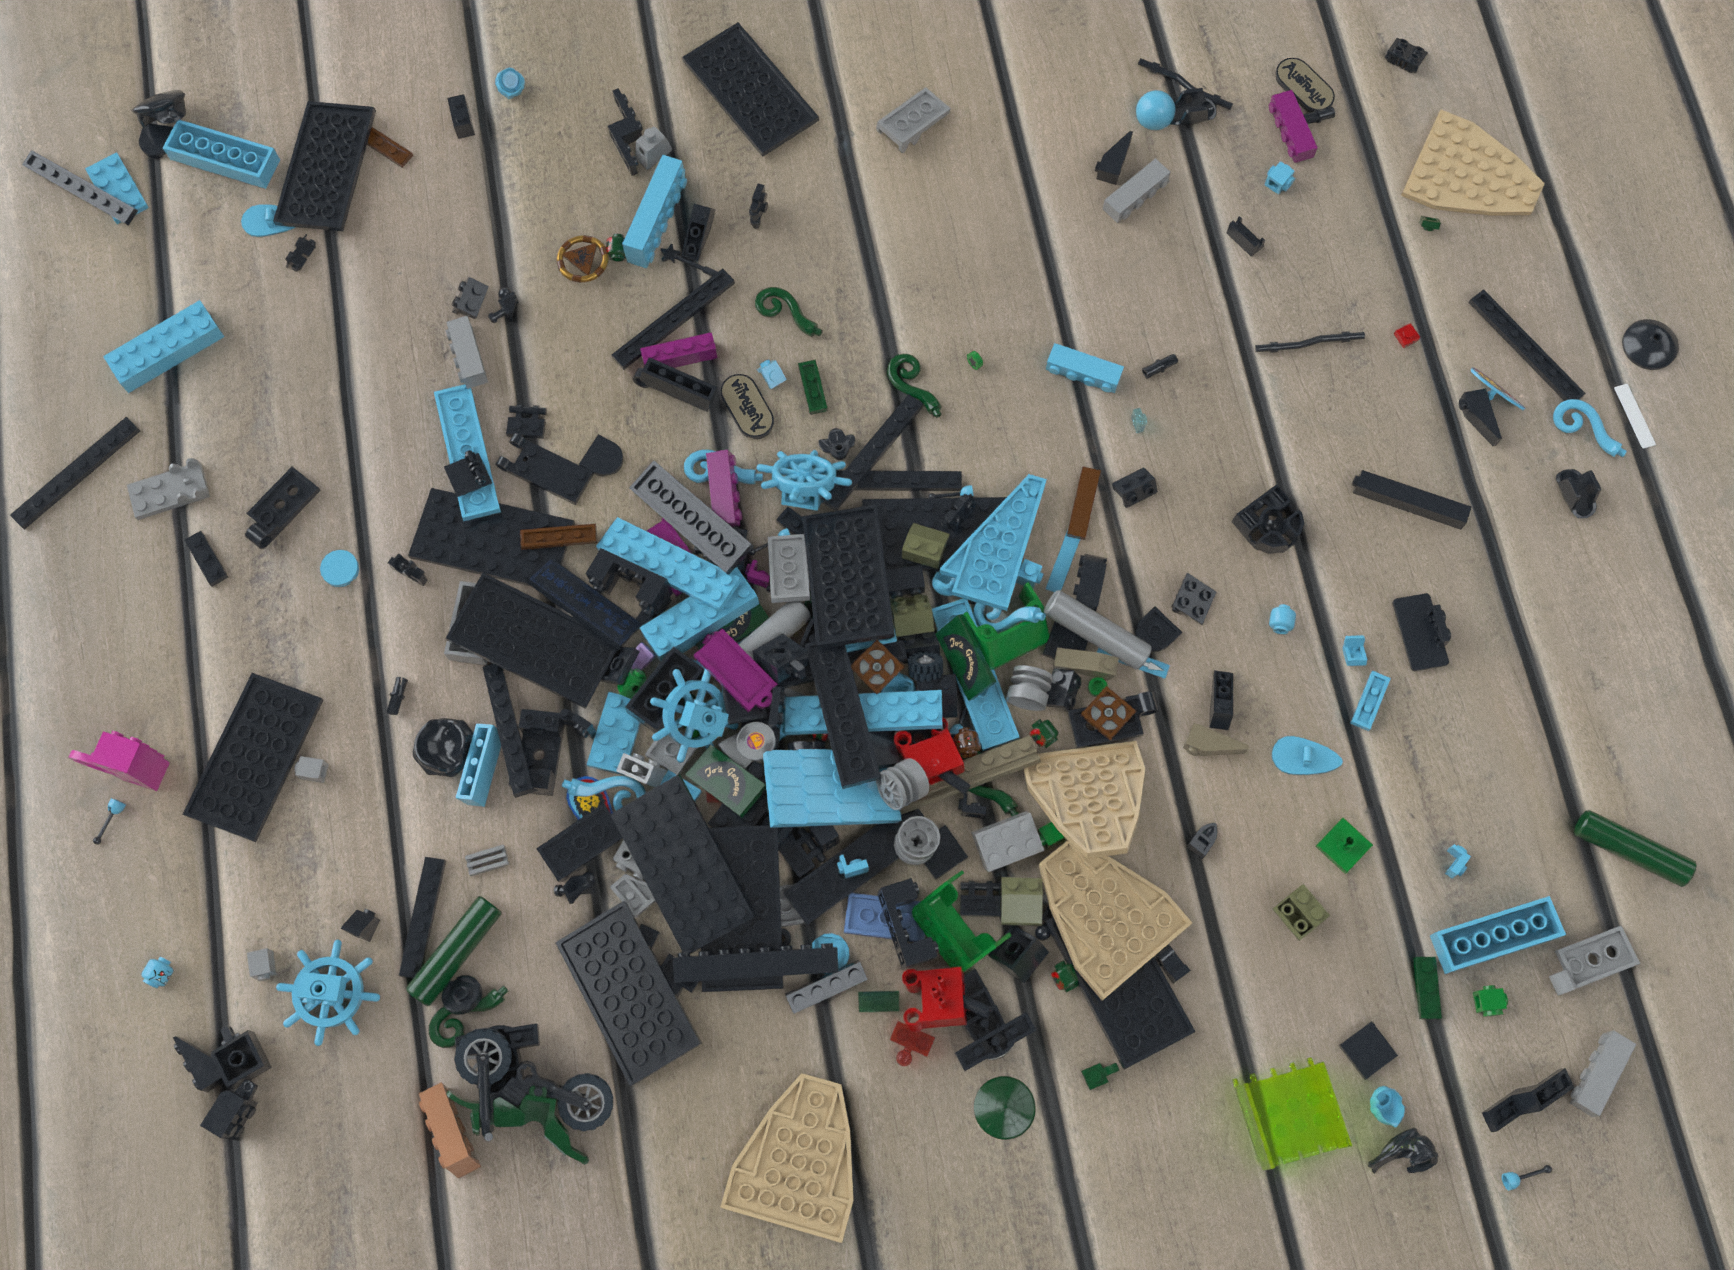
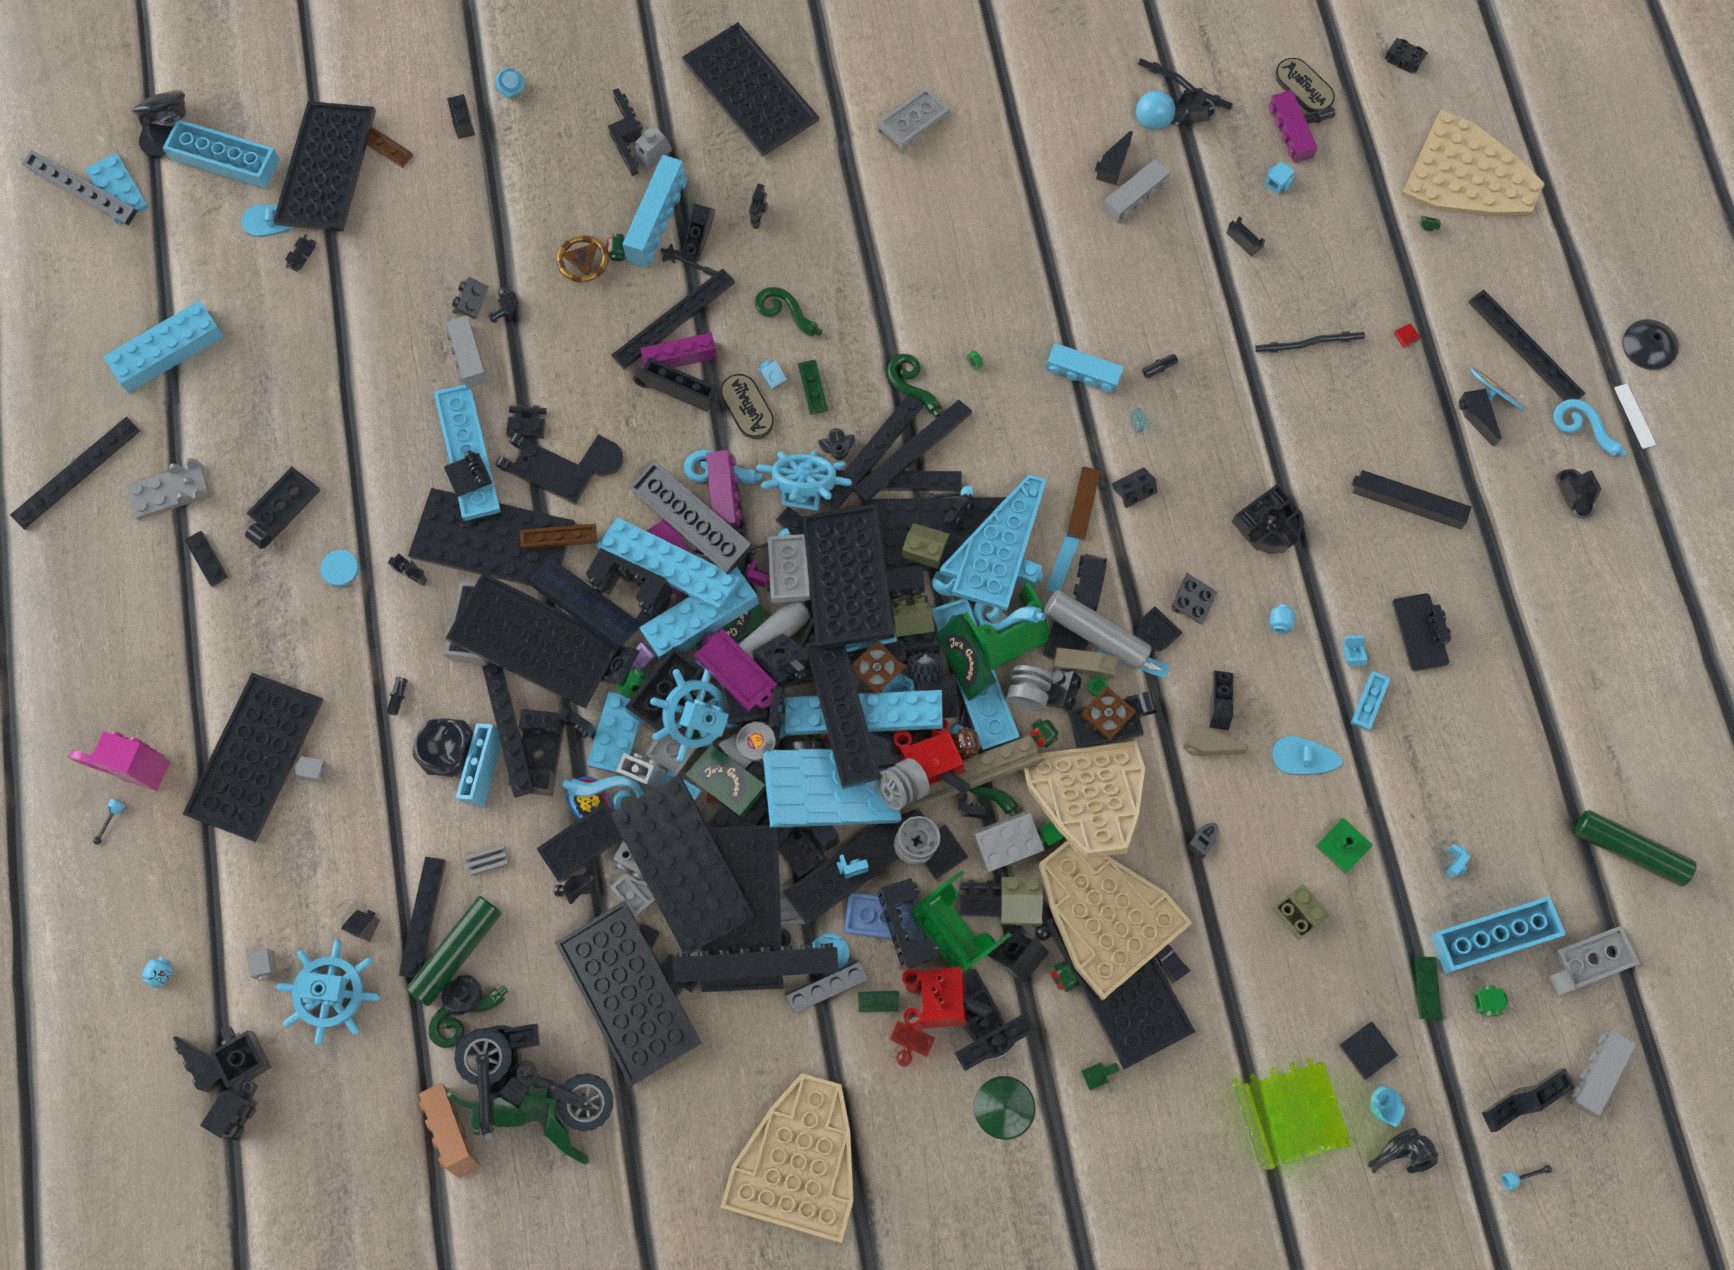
(912, 451): none -> black tile

